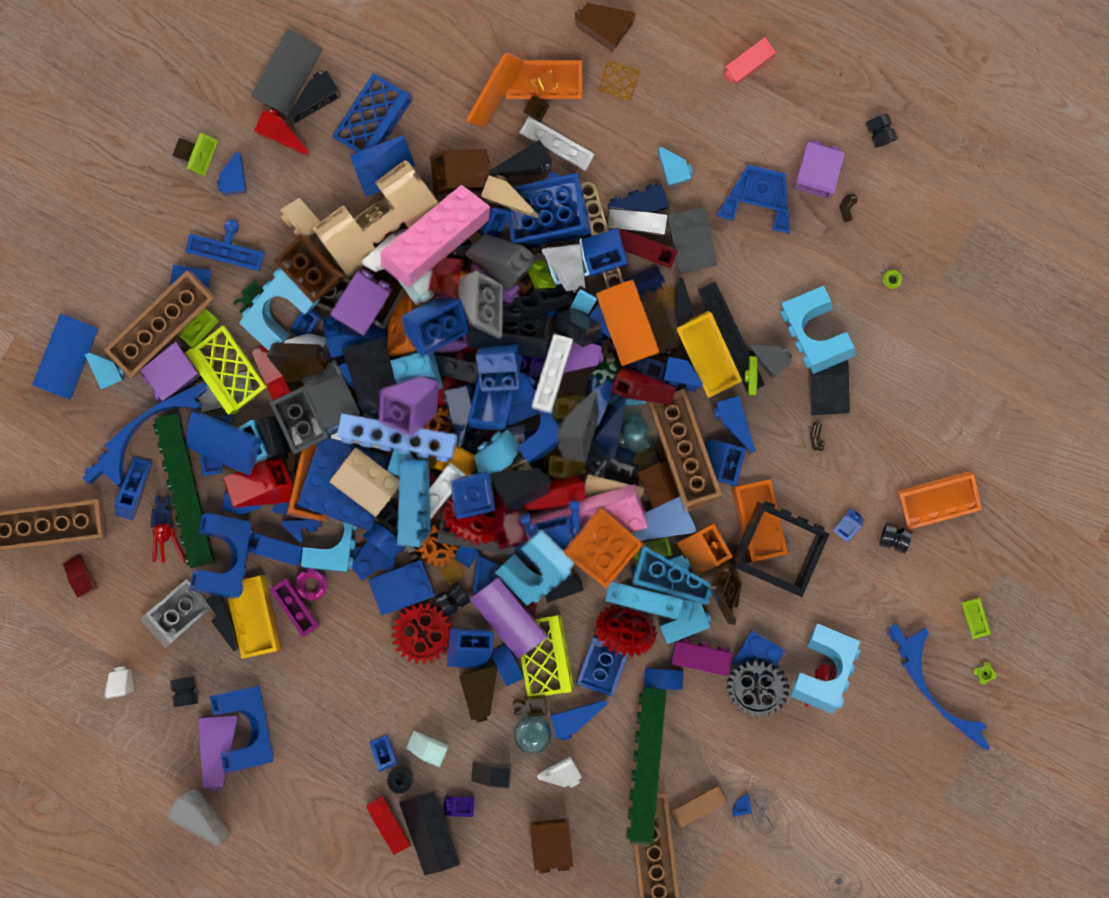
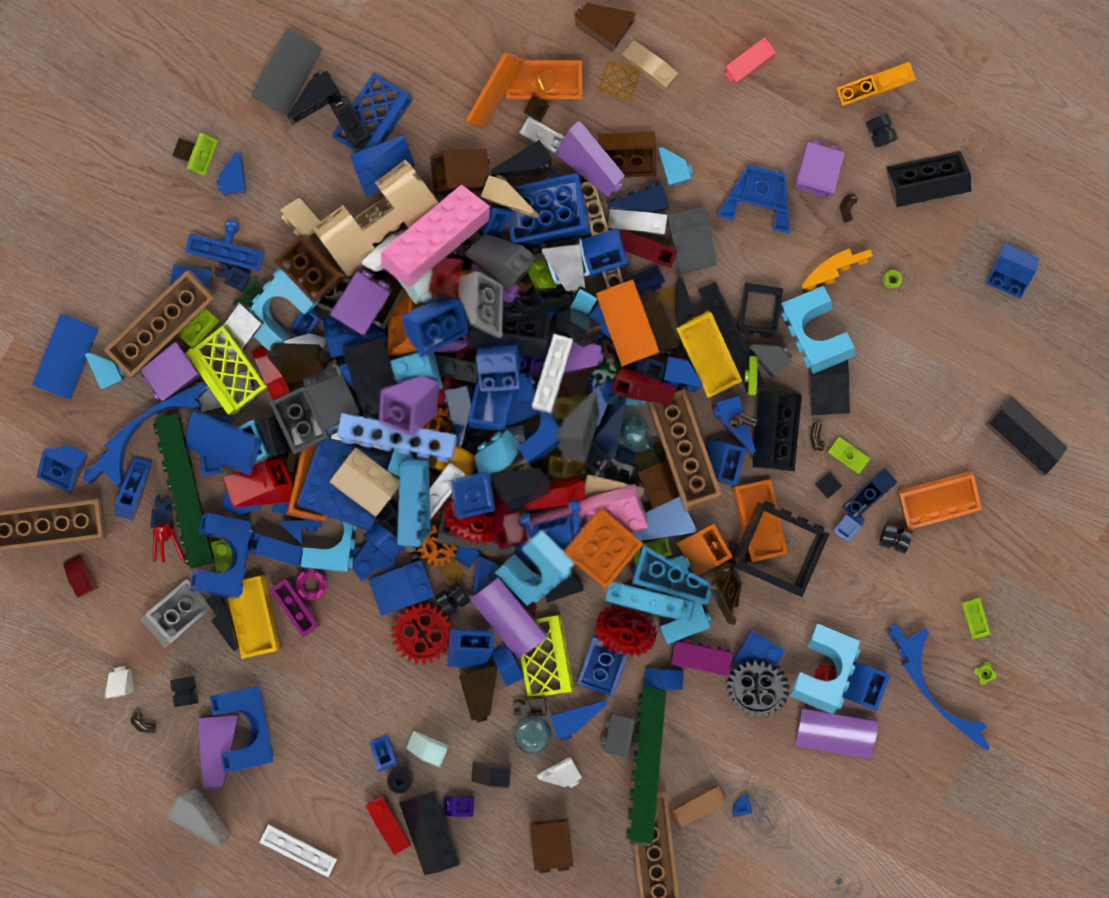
(62, 466): none -> blue slope
(140, 725): none -> dark brown arm
(222, 555): none -> lime plate
(235, 278): none -> dark blue plate
(242, 326): none -> flat silver piece
(275, 129): red slope -> none
(298, 850): none -> white plate
(349, 121): none -> black plate
(590, 160): none -> medium lavender slope
(618, 734): none -> dark grey slope
(631, 152): none -> reddish brown slope
(650, 65): none -> tan slope
(740, 419): none -> dark brown arm
(761, 290): none -> black window
(777, 430): none -> black slope
(828, 270): none -> light orange slope
(828, 485): none -> black tile
(836, 733): none -> medium lavender slope
(848, 455): none -> lime plate
(866, 686): none -> blue slope
(869, 493): none -> dark blue slope
(876, 84): none -> light orange slope
(929, 179): none -> black slope
(1012, 271): none -> blue slope
(1026, 436): none -> black slope

